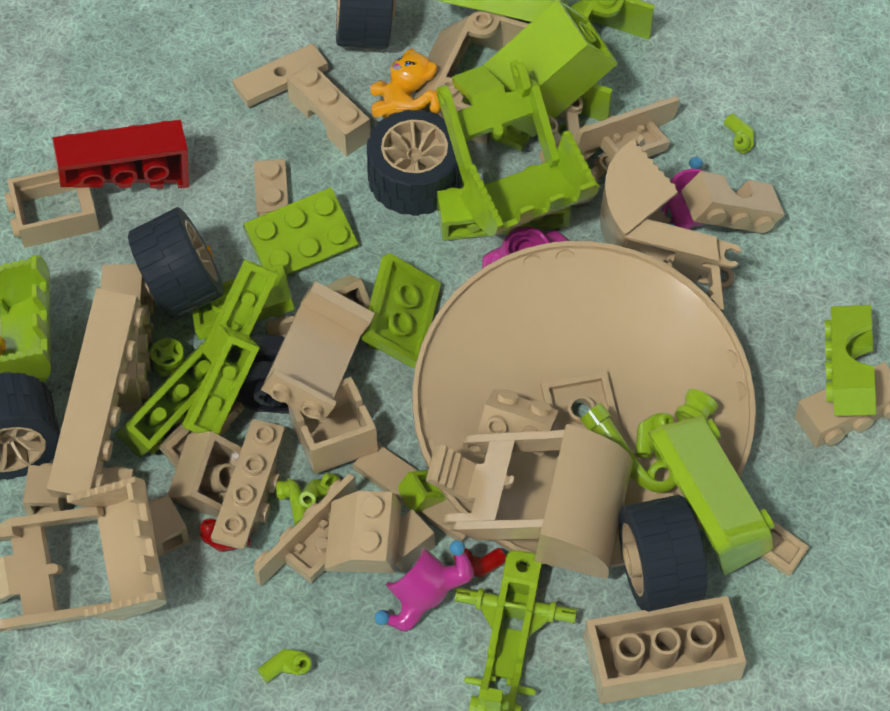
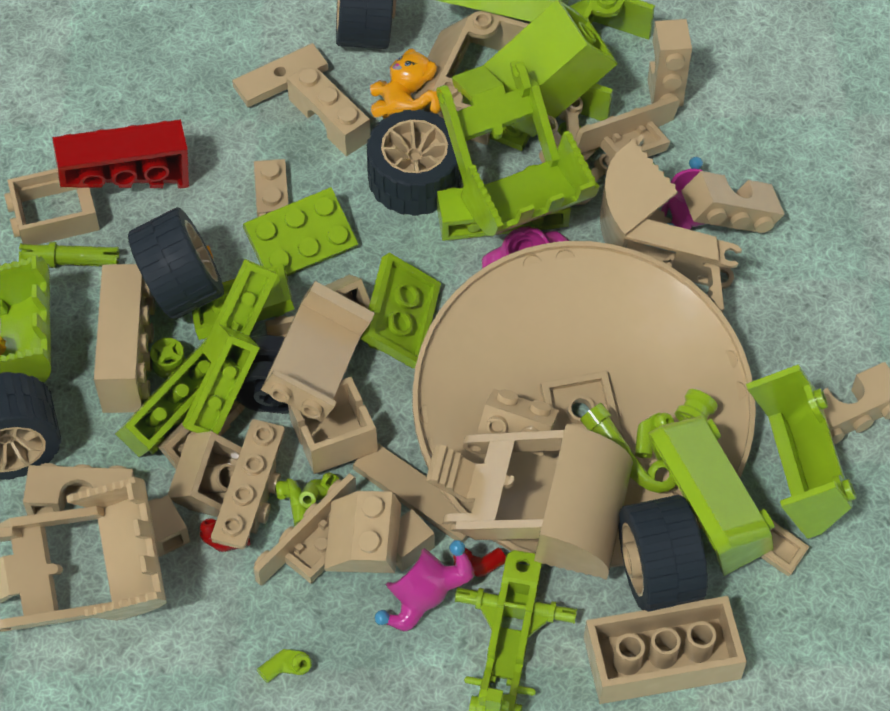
(70, 255): none -> lime pin
(96, 393): tan brick -> none
(419, 493): lime slope -> none
(672, 59): none -> tan arch
(744, 134): lime arm -> none
(805, 450): none -> lime windscreen
(846, 338): lime arch -> none

